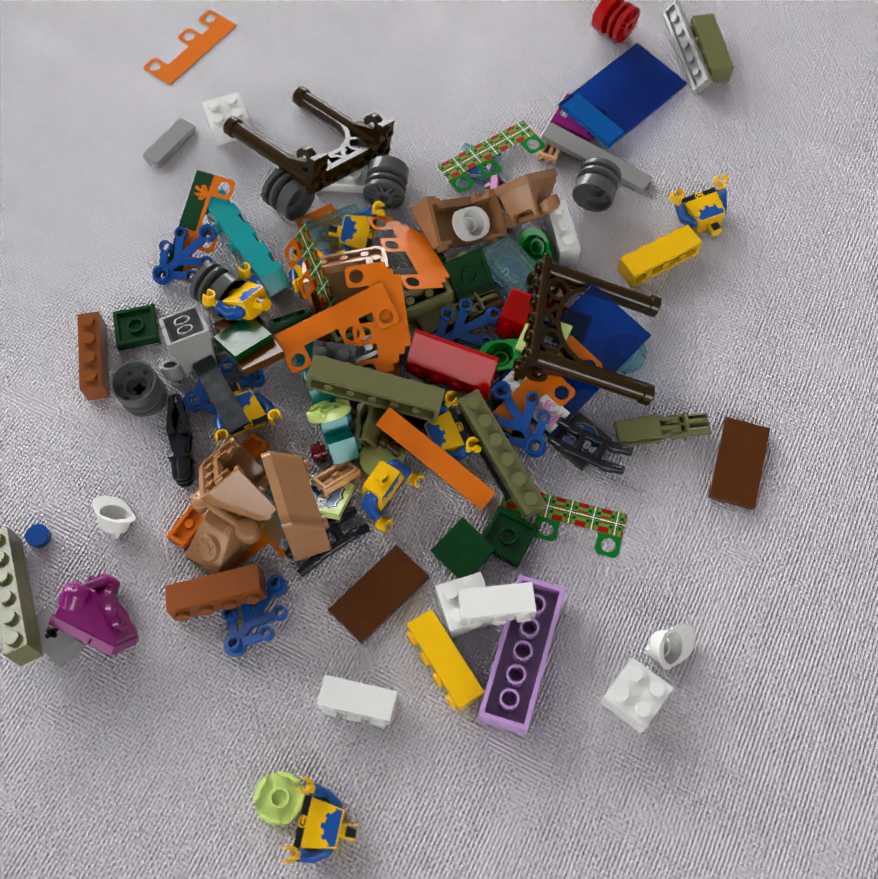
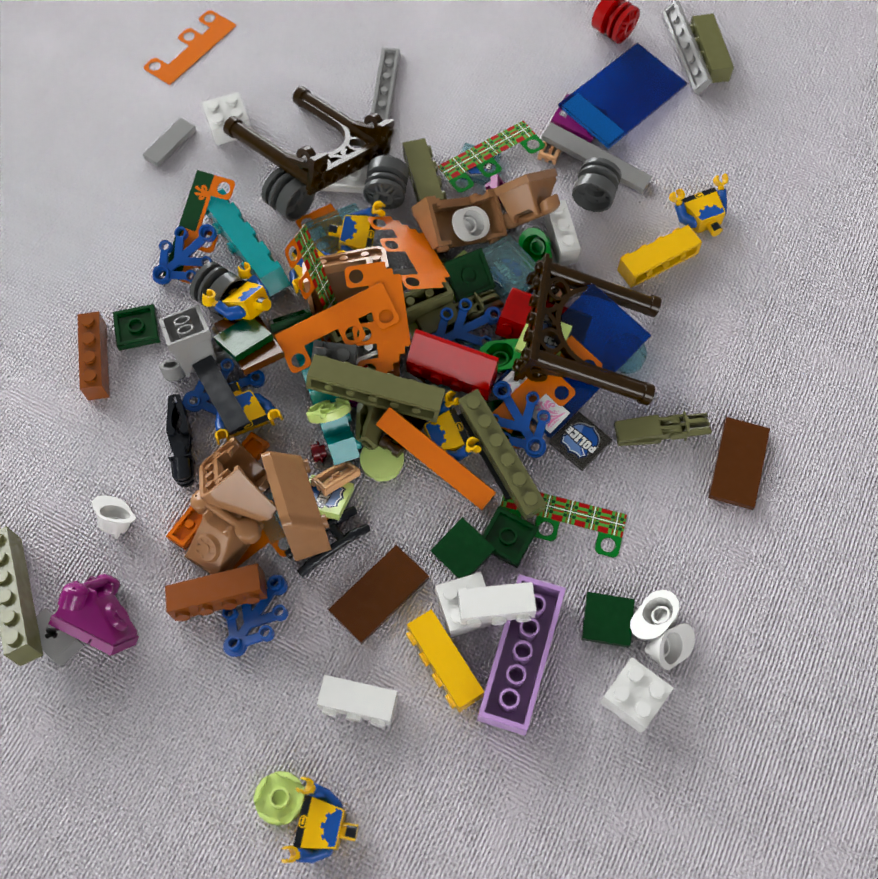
(38, 536): blue tile -> none
(138, 388): dark grey wheel -> none
(382, 487): torso -> none
(385, 83): none -> light grey tile
(422, 170): none -> olive brick
(582, 436): black piece -> none
(607, 619): none -> dark green tile
(655, 615): none -> white piece

